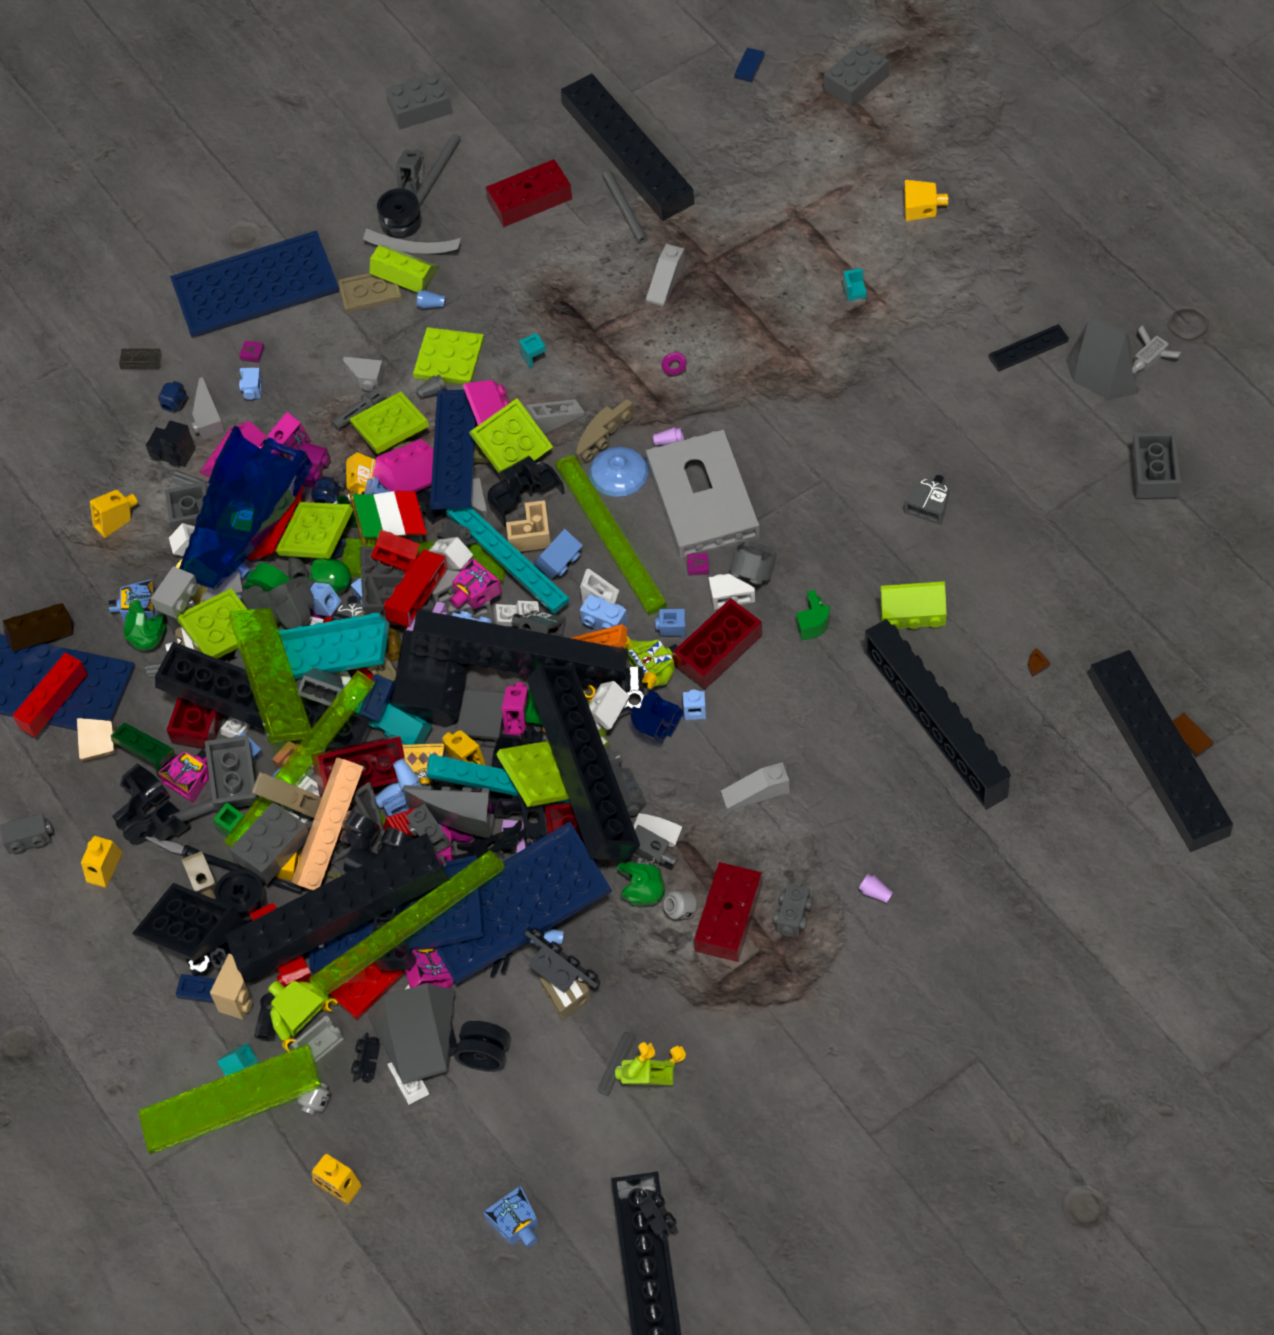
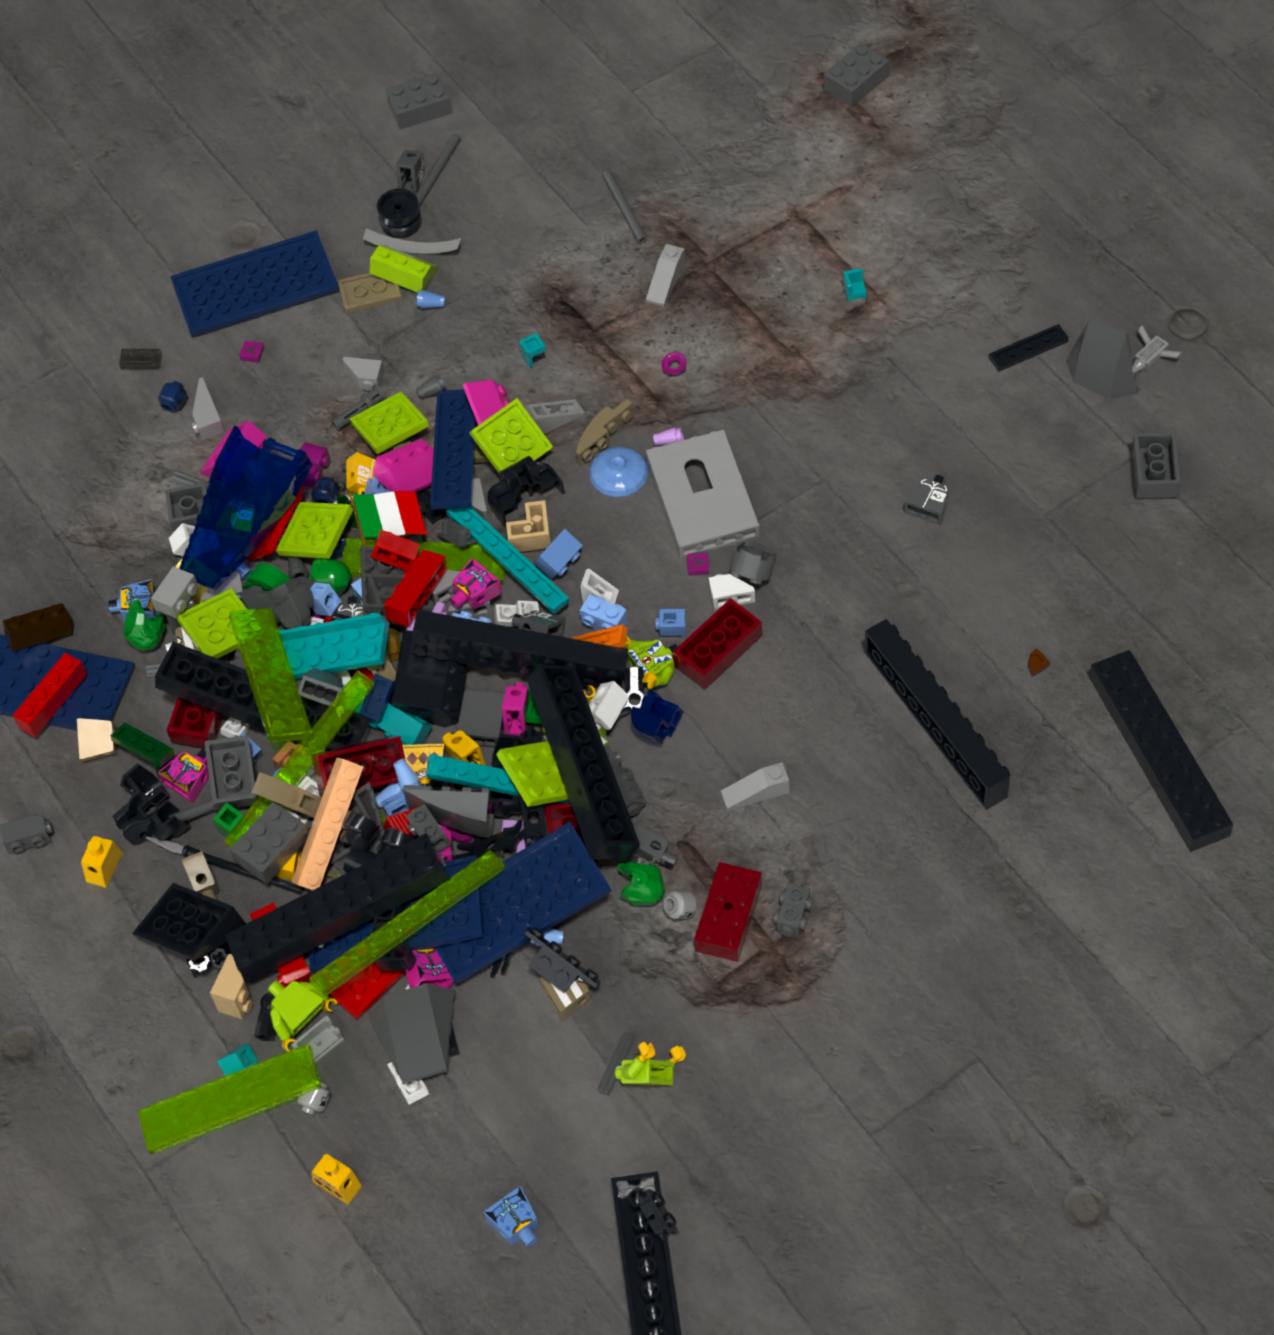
(111, 511): yellow torso -> none
(171, 444): black brick -> none
(195, 988): dark blue plate -> none
(242, 891): black wheel -> none
(251, 383): light blue brick -> none
(289, 433): dark pink torso -> none
(366, 1049): black hinge -> none
(449, 354): lime plate -> none
(455, 551): white slope -> none
(482, 1046): black wheel -> none
(529, 193): dark red brick -> none
(611, 535): clear neon green plate -> none
(627, 147): black brick -> none
(659, 826): white slope -> none
(693, 700): light blue brick -> none
(749, 64): dark blue tile -> none
(814, 621): green brick -> none
(875, 888): lavender cone -> none
(914, 605): lime slope -> none
(922, 200): yellow torso -> none
(1193, 736): reddish brown tile -> none

